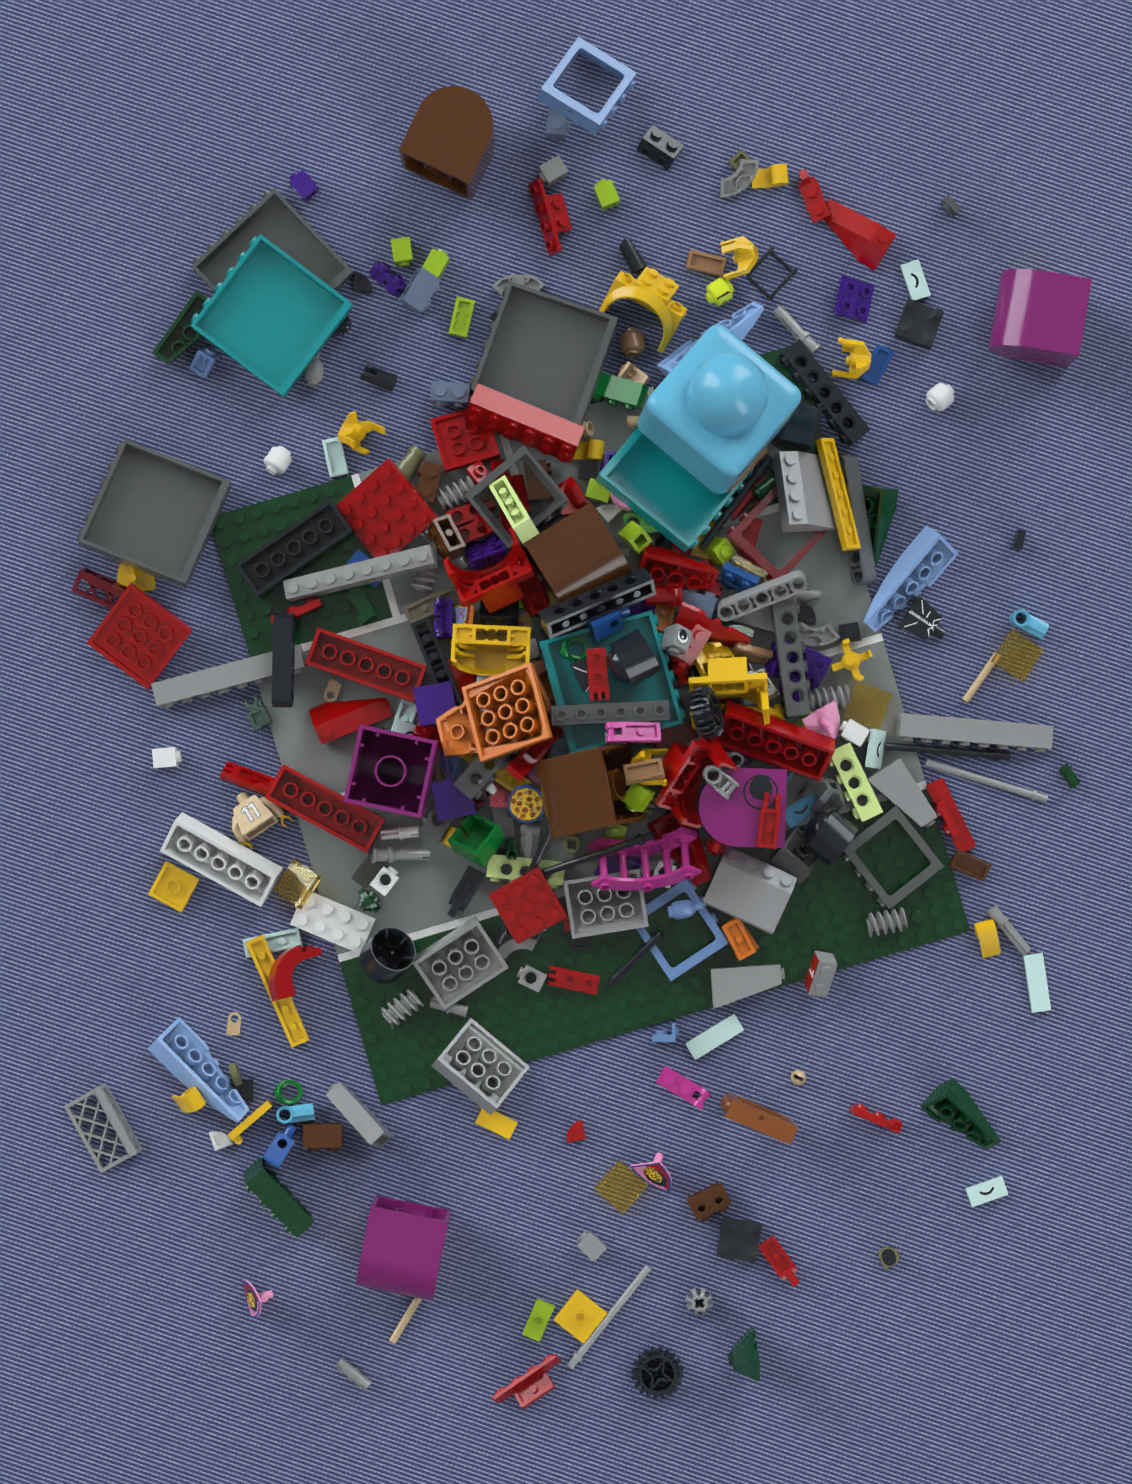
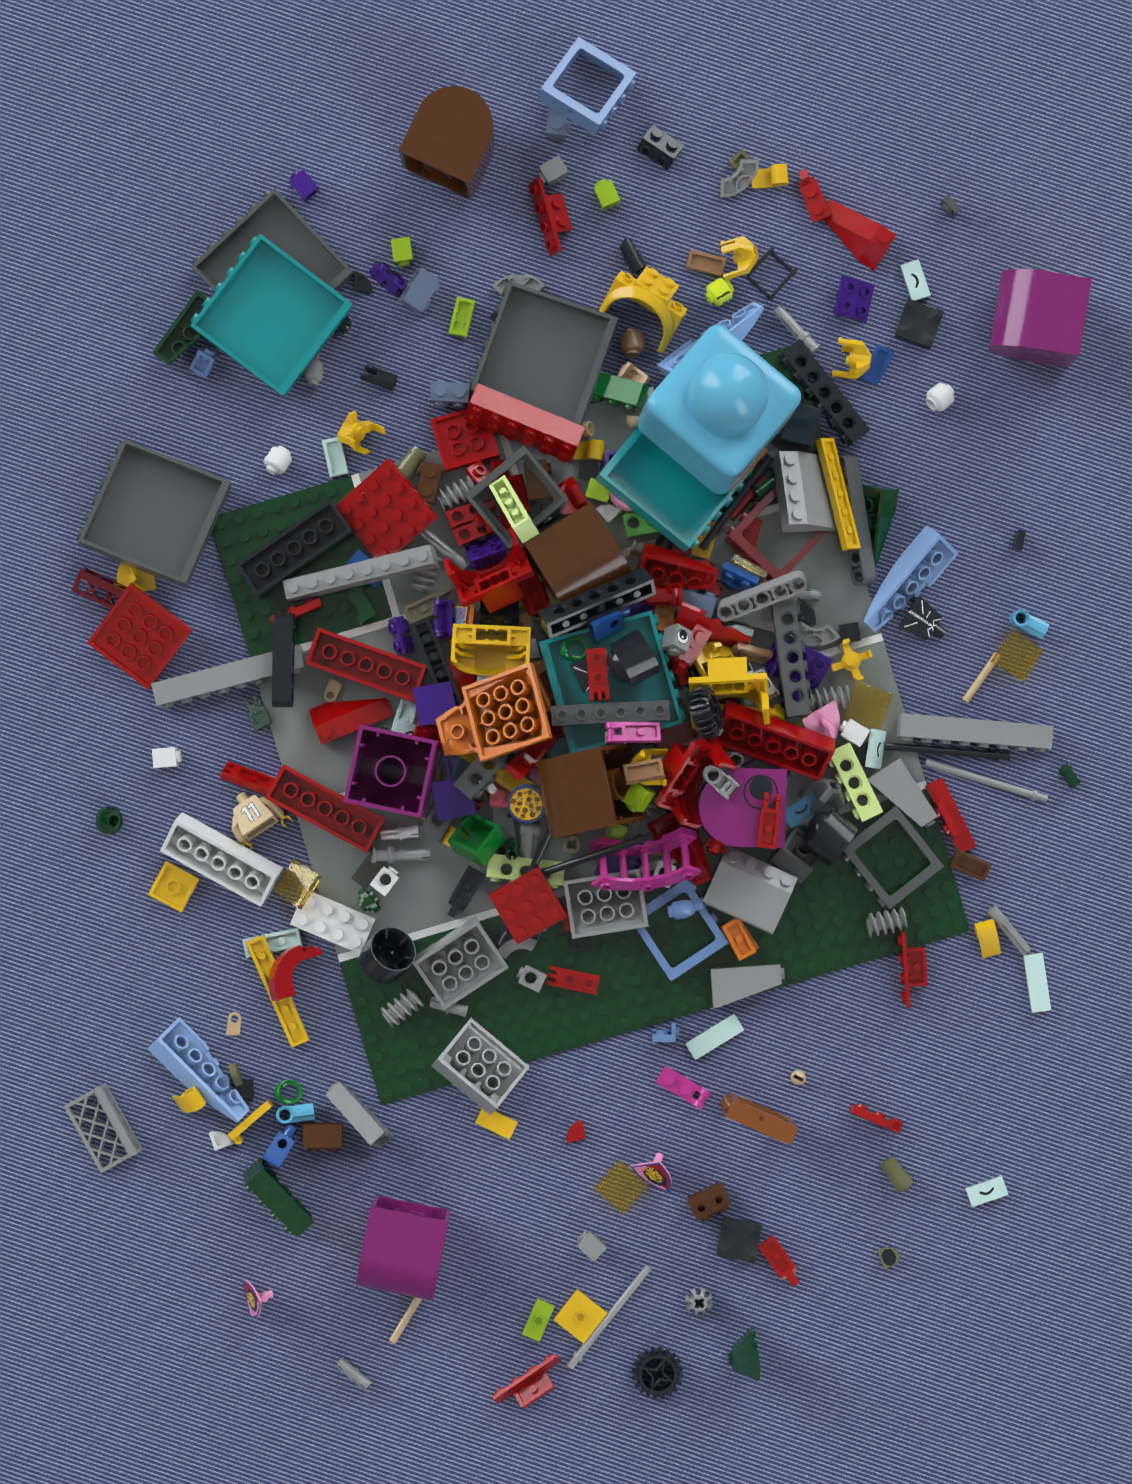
(109, 820): none -> dark green plate
(397, 627): none -> dark purple hinge
(436, 262): lime brick -> none
(446, 537): reddish brown brick -> none
(635, 537): lime brick -> none
(635, 958): black bar -> none
(720, 550): lime brick -> none
(820, 974): light grey brick -> none
(896, 1174): none -> olive piece
(914, 967): none -> red bracket
(956, 1108): dark green wedge -> none

